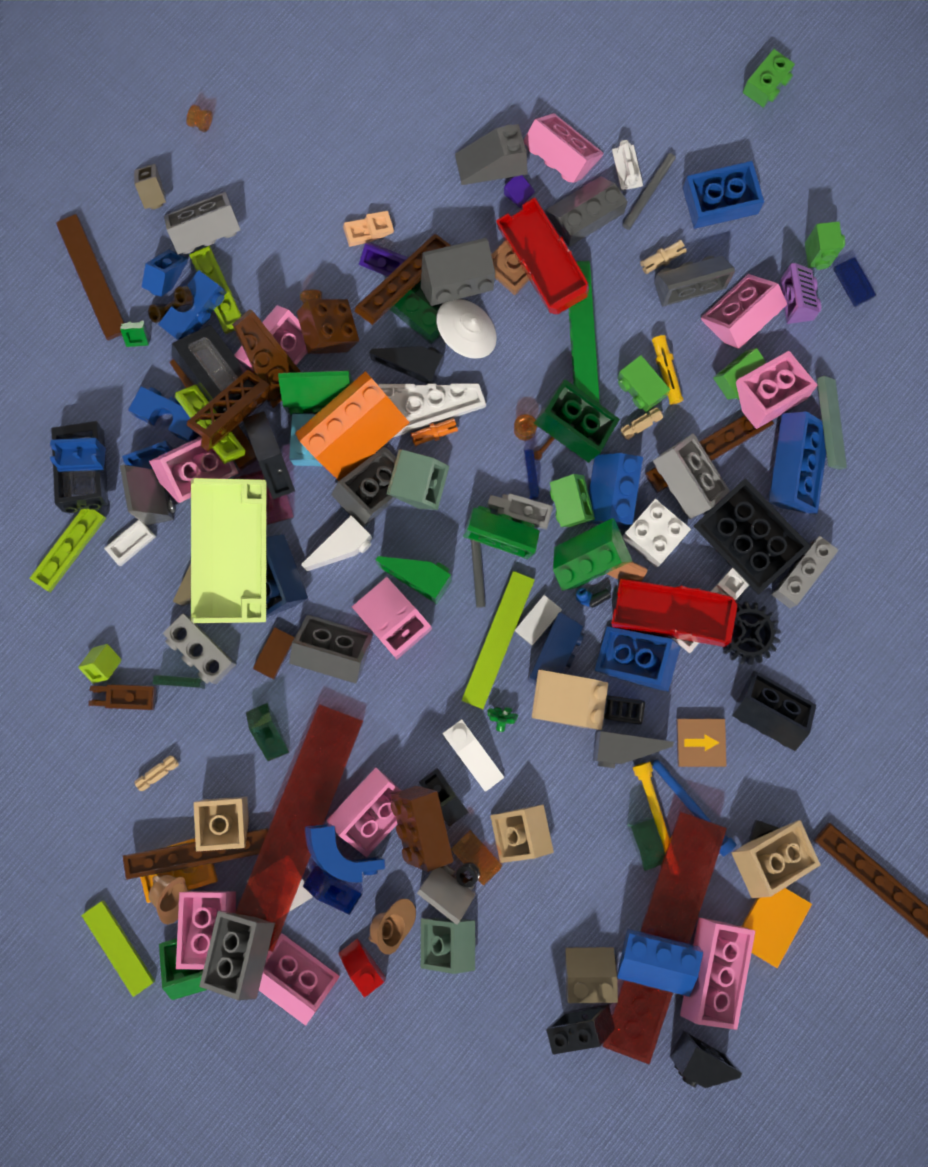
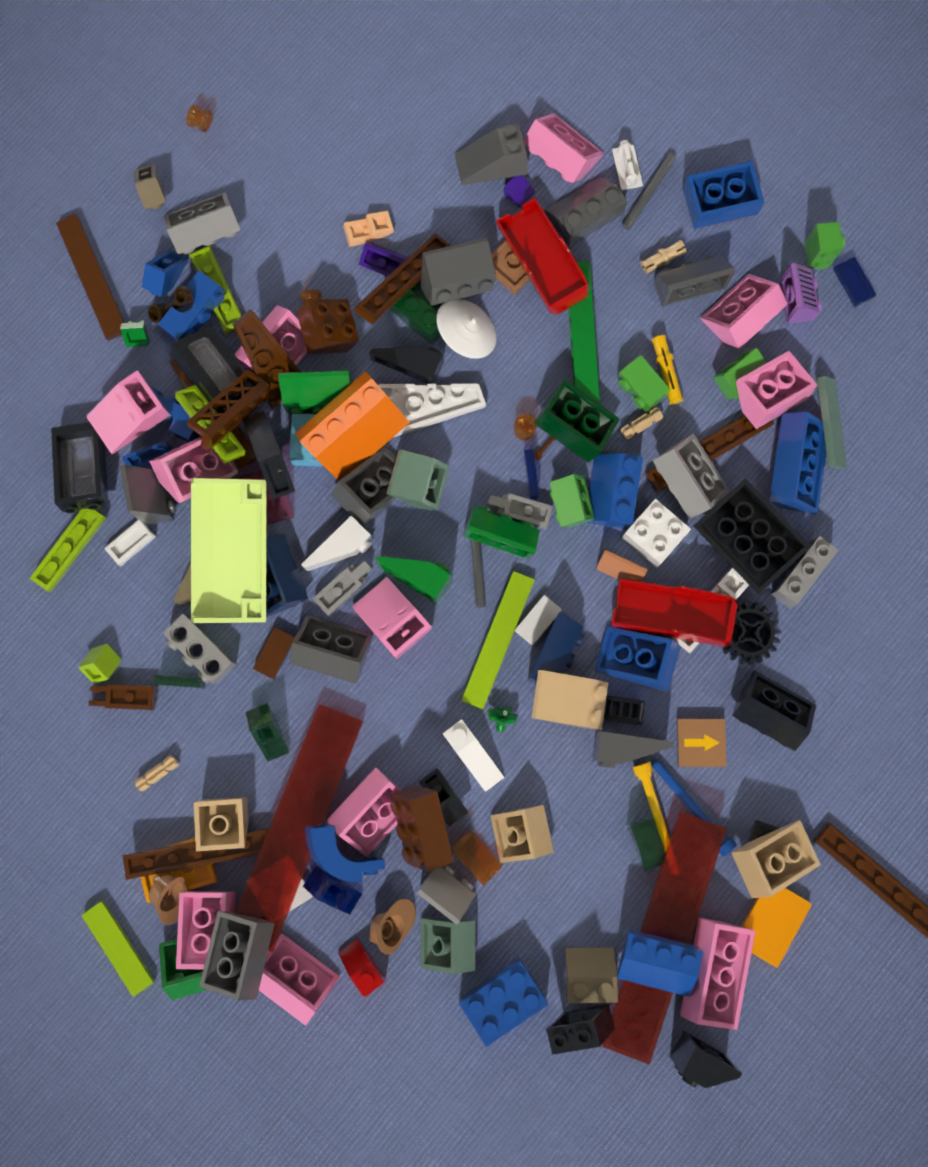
(78, 454): blue hinge -> none
(127, 412): none -> bright pink slope
(342, 588): none -> light grey hinge
(434, 431): orange pin -> none
(475, 873): black bush -> none
(503, 1002): none -> blue brick
(590, 555): green slope -> none
(590, 599): arm -> none
(768, 78): bright green brick -> none

